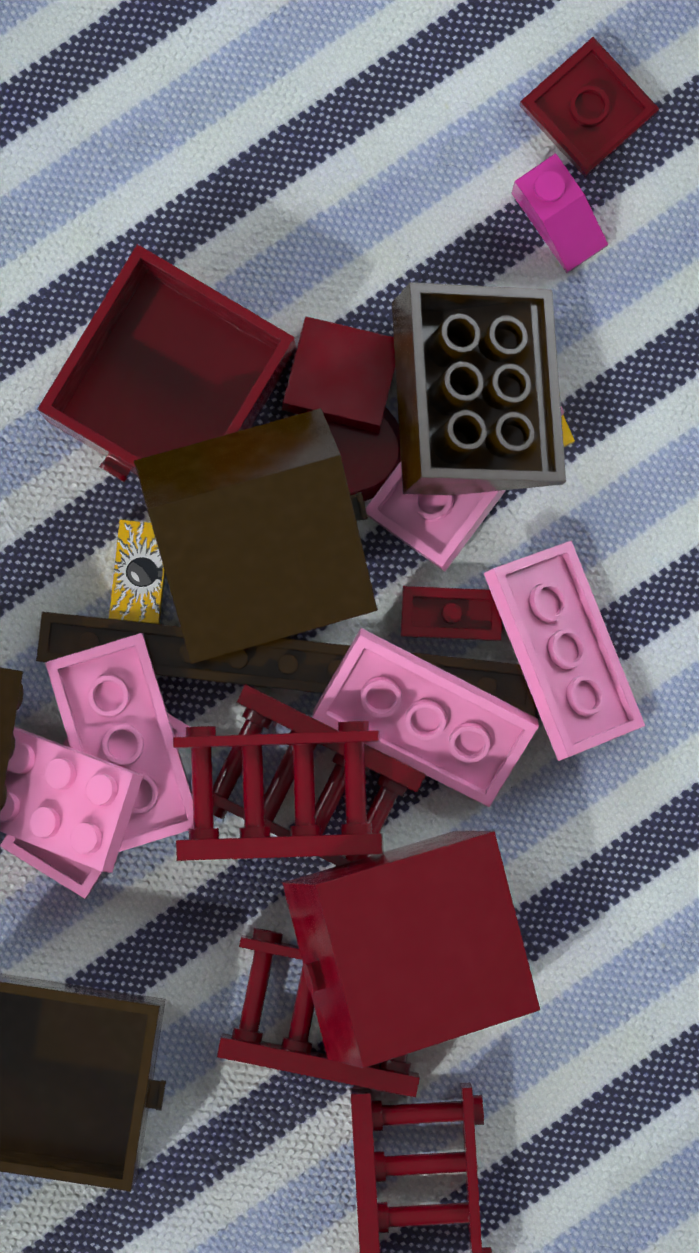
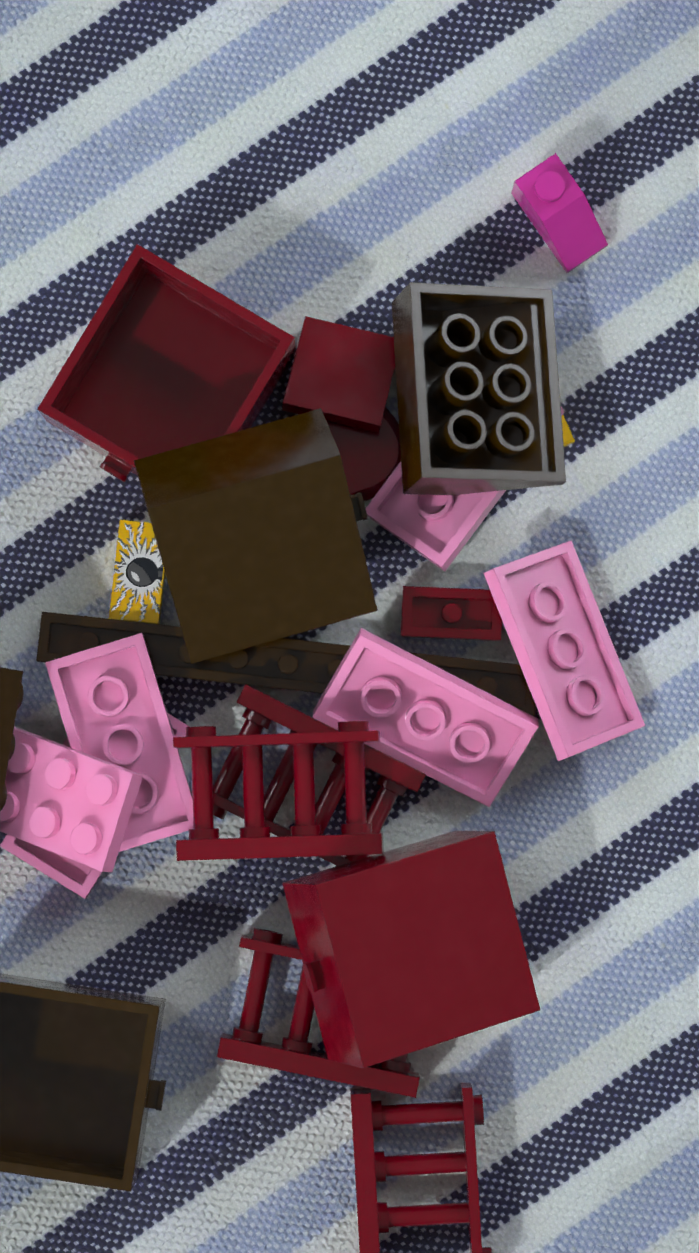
(589, 106): dark red tile -> none

